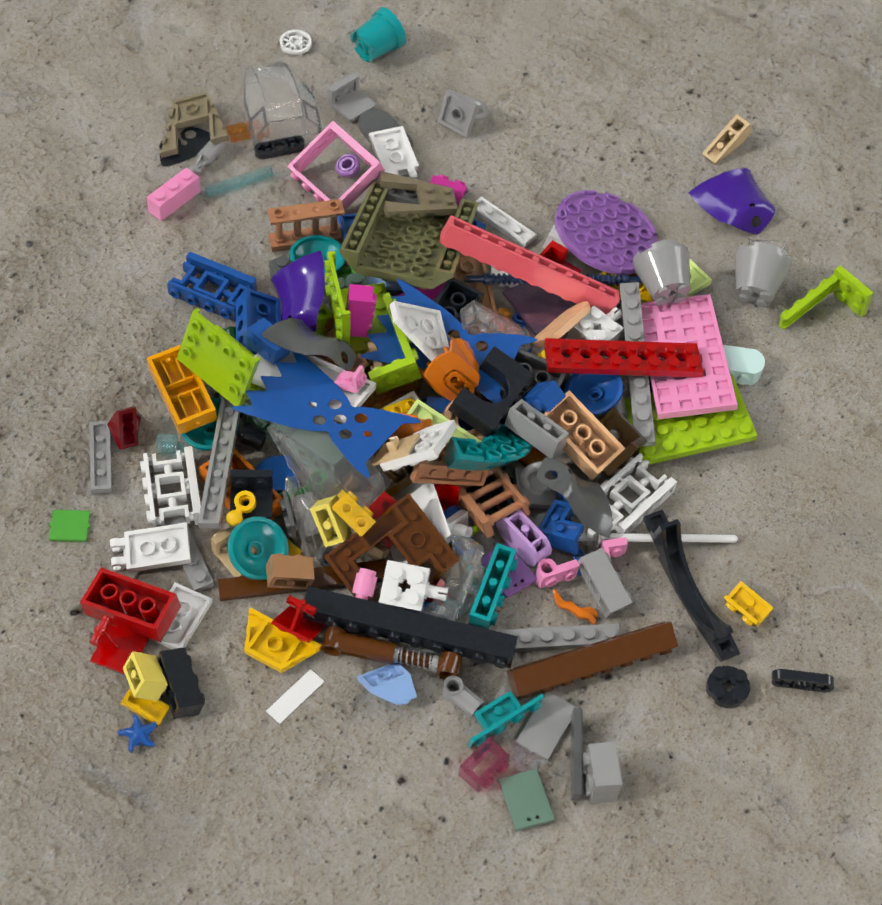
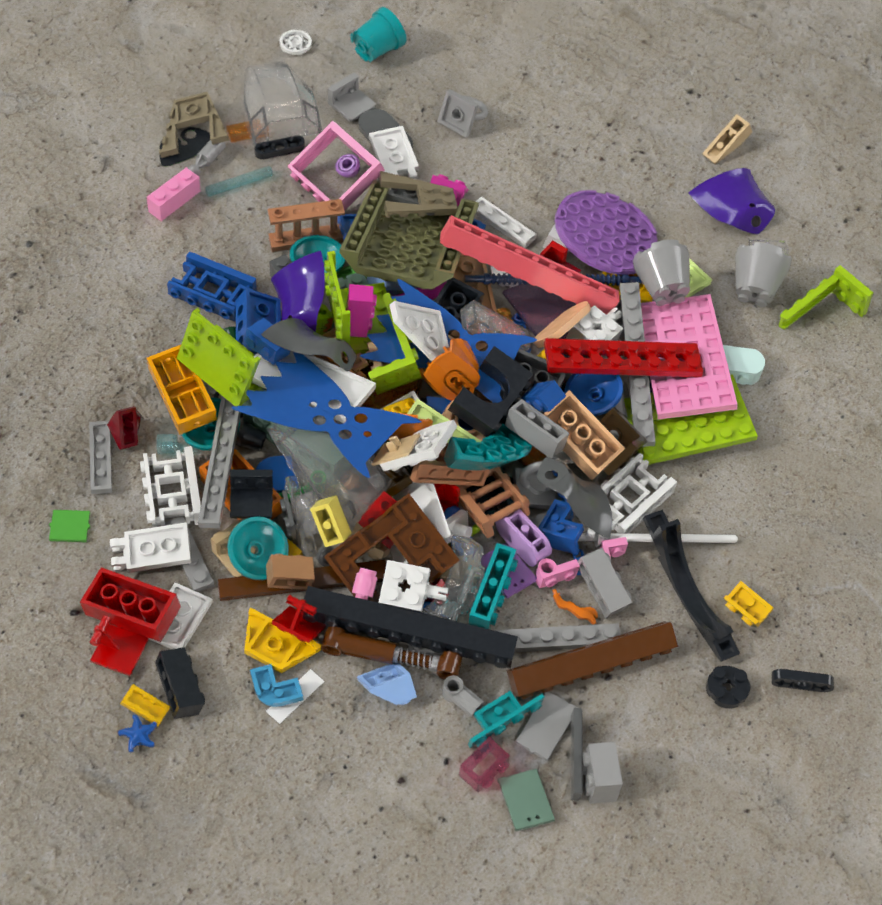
(145, 676): light yellow brick -> none
(235, 516): yellow plate -> none
(275, 693): none -> dark azure plate
(351, 381): bright pink bracket -> none
(356, 517): yellow bracket -> none

